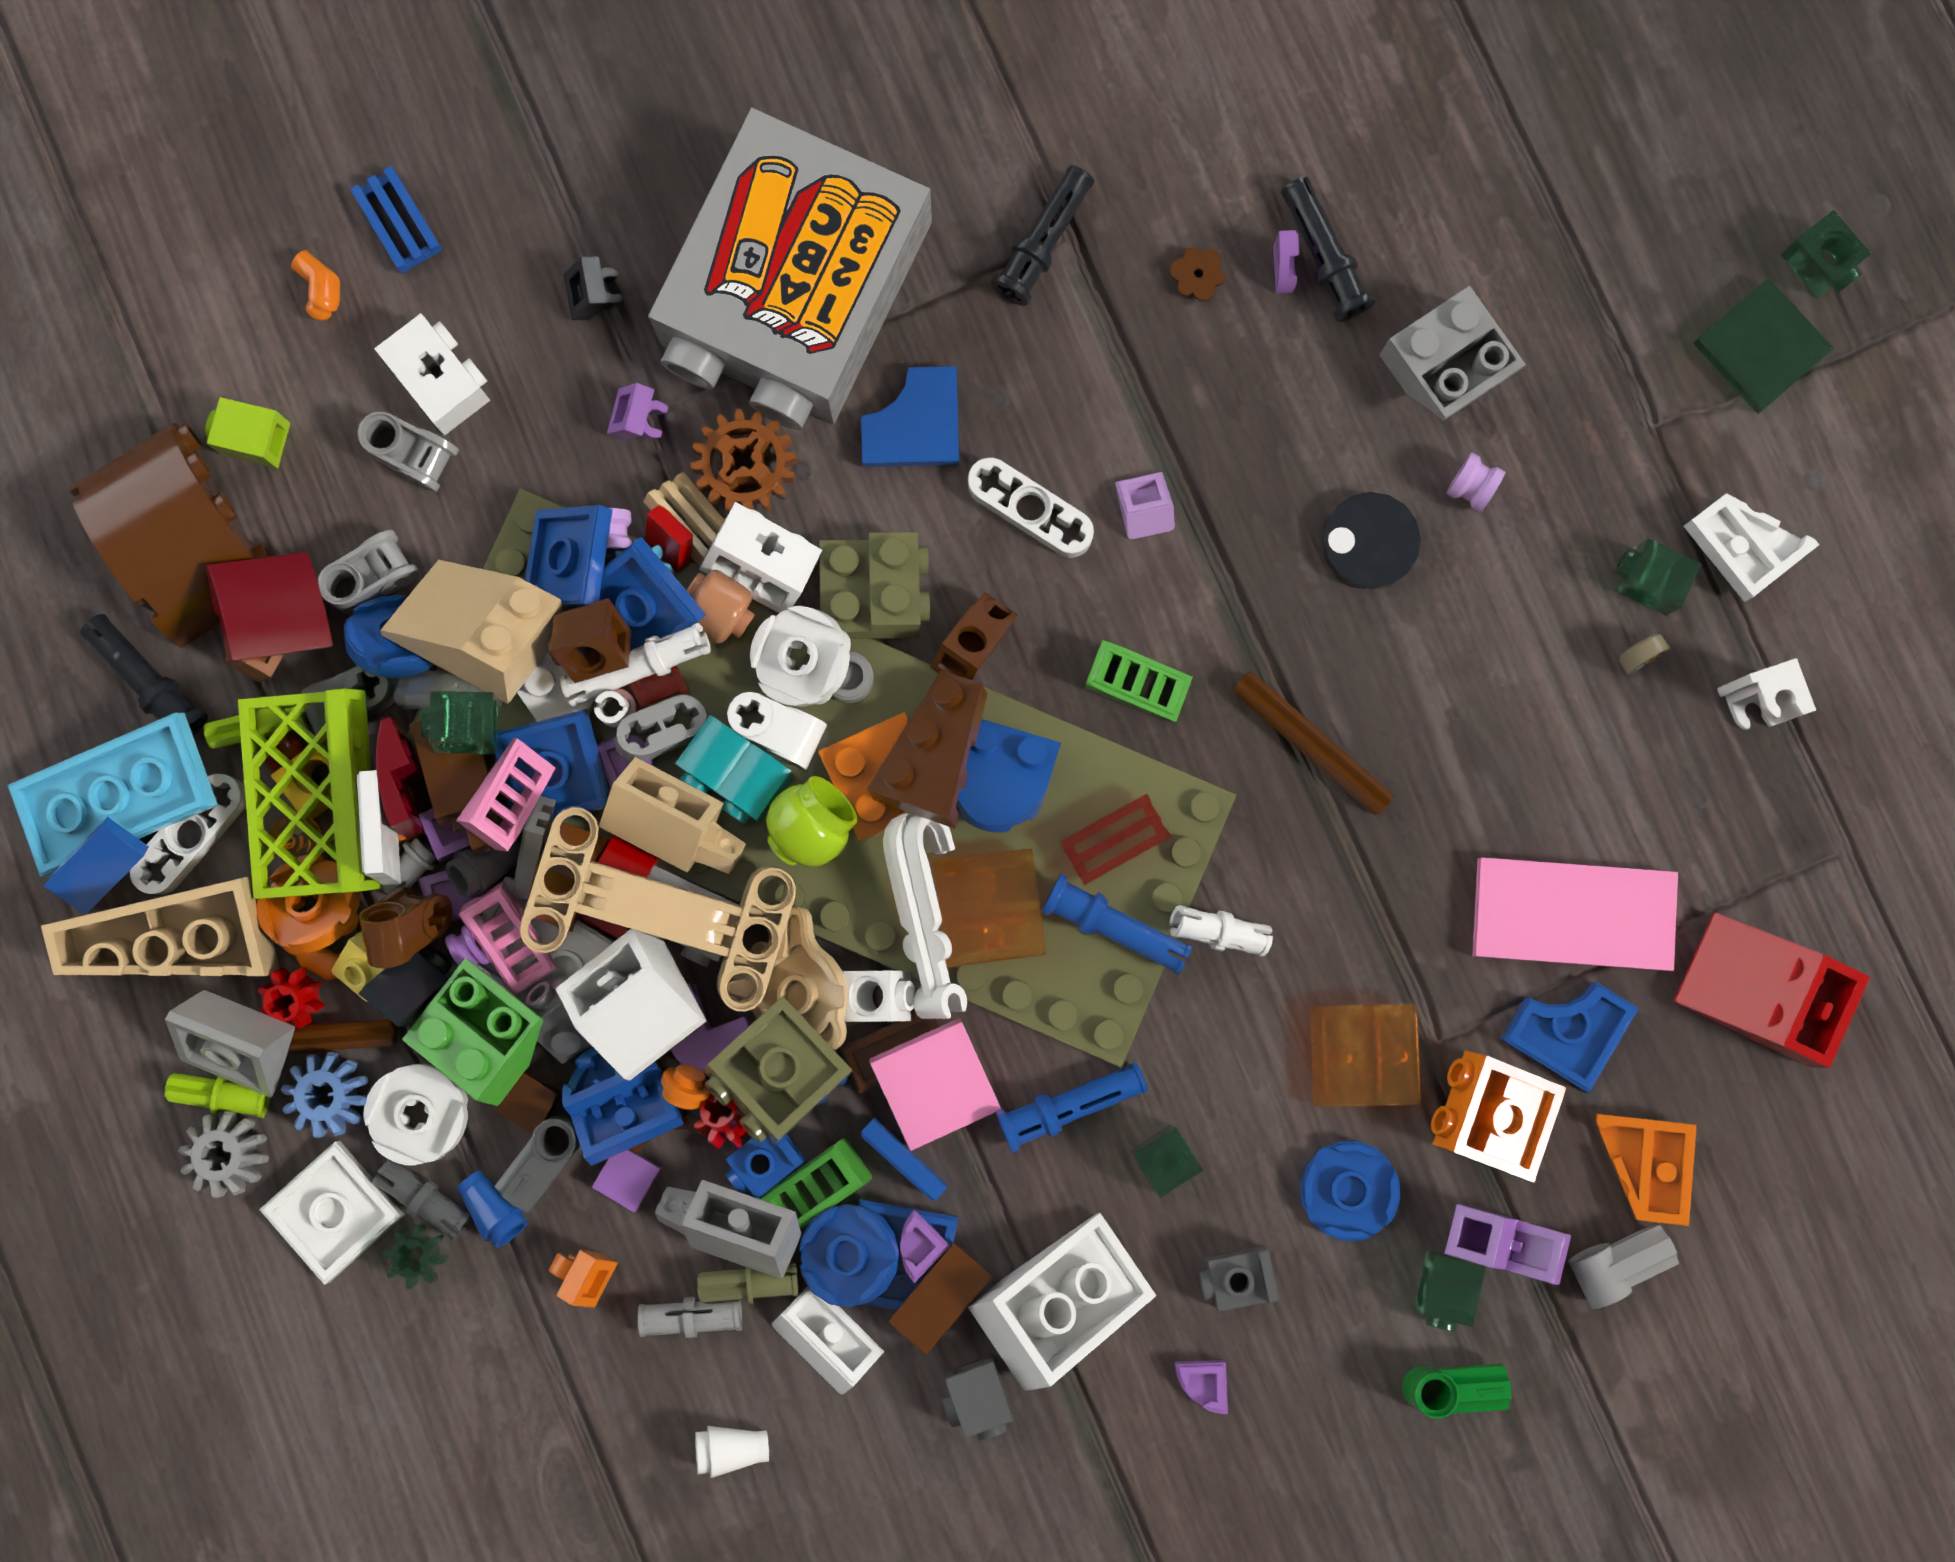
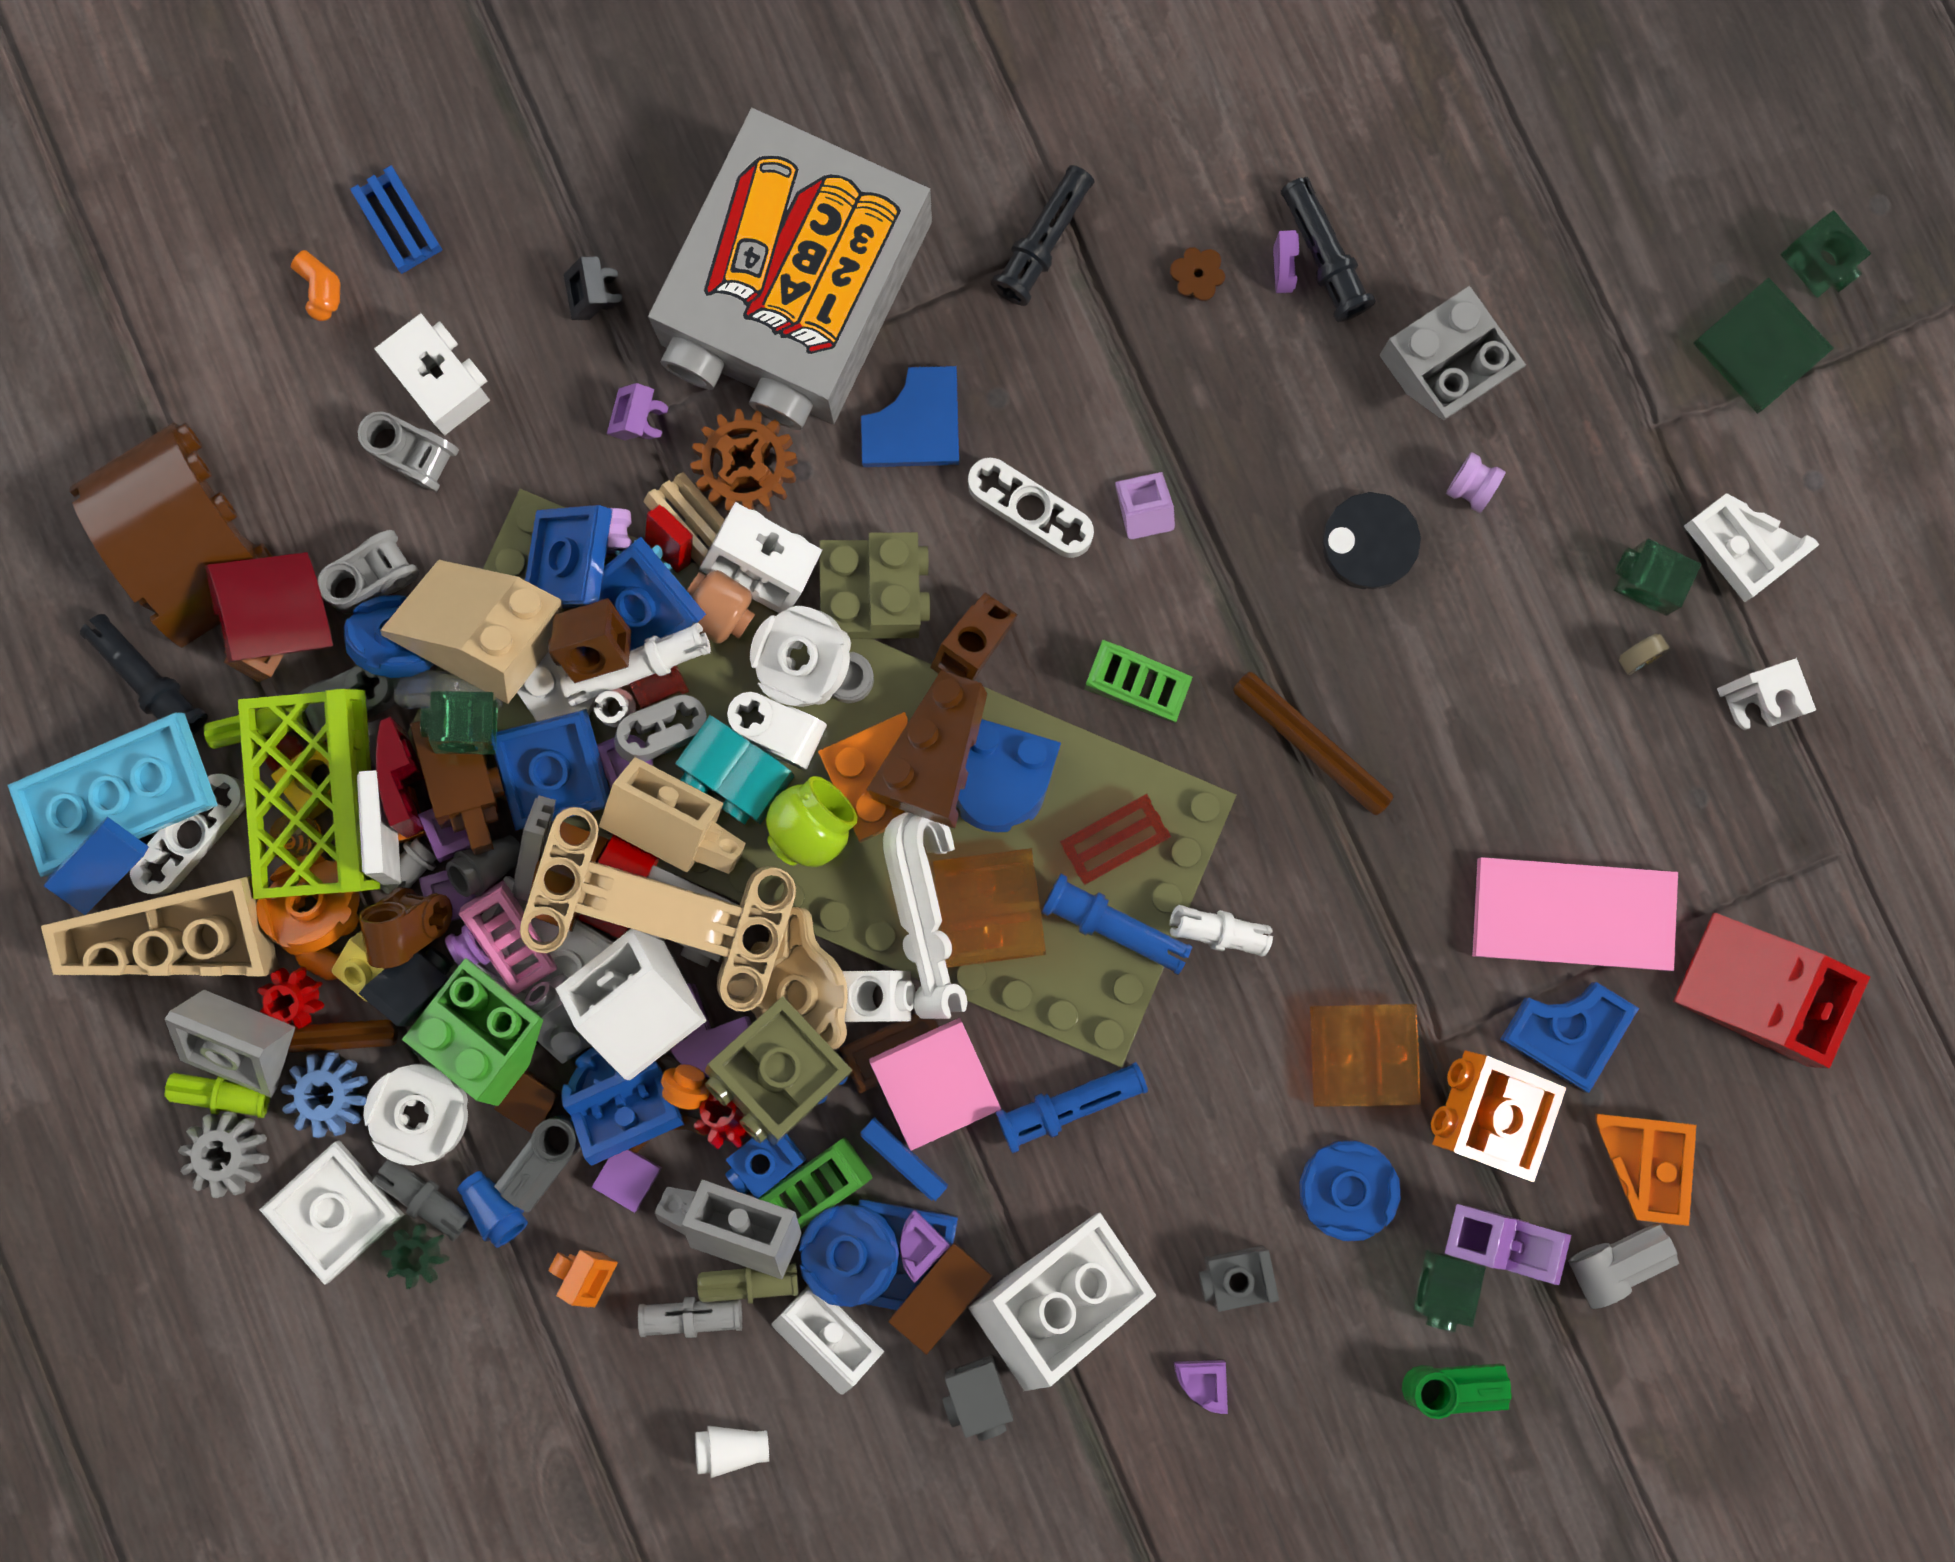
(247, 432): lime brick -> none
(474, 814): bright pink slope -> none
(1166, 1160): clear green brick -> none

